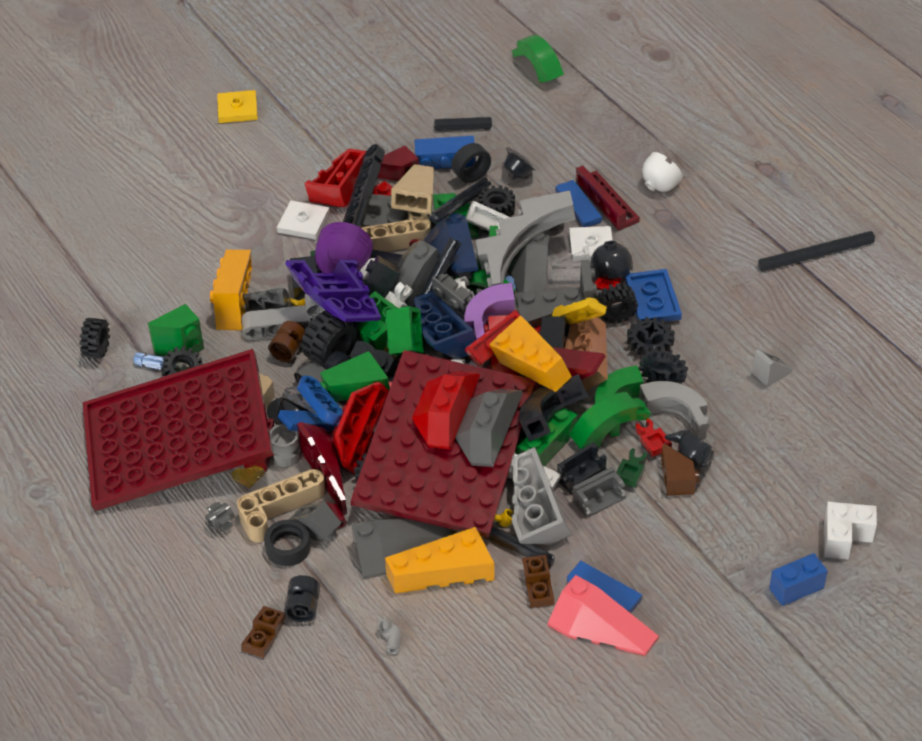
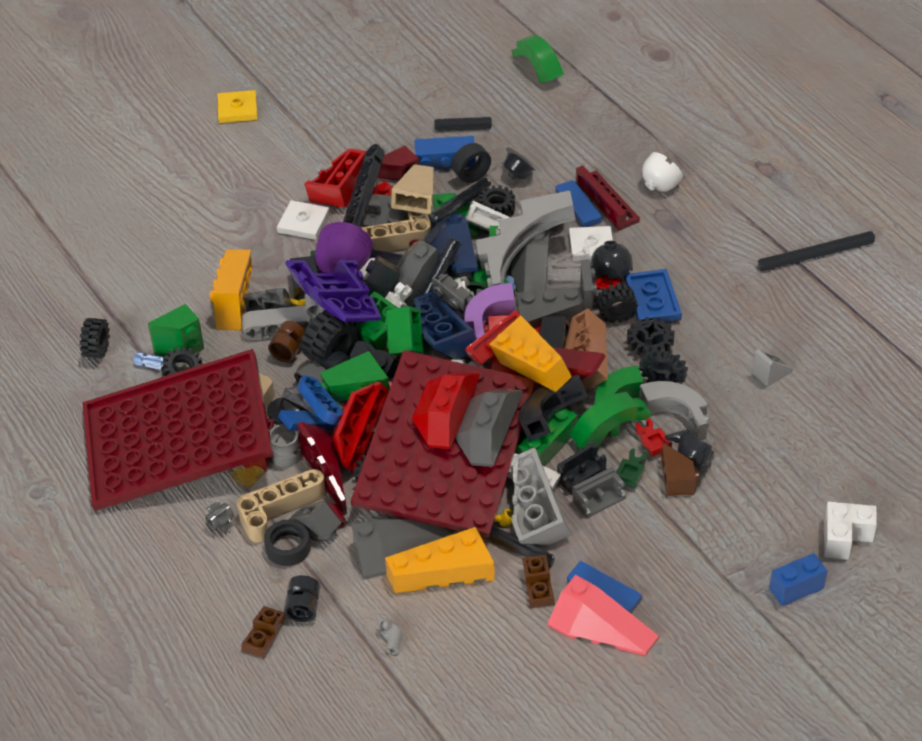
(581, 310): yellow hinge -> none

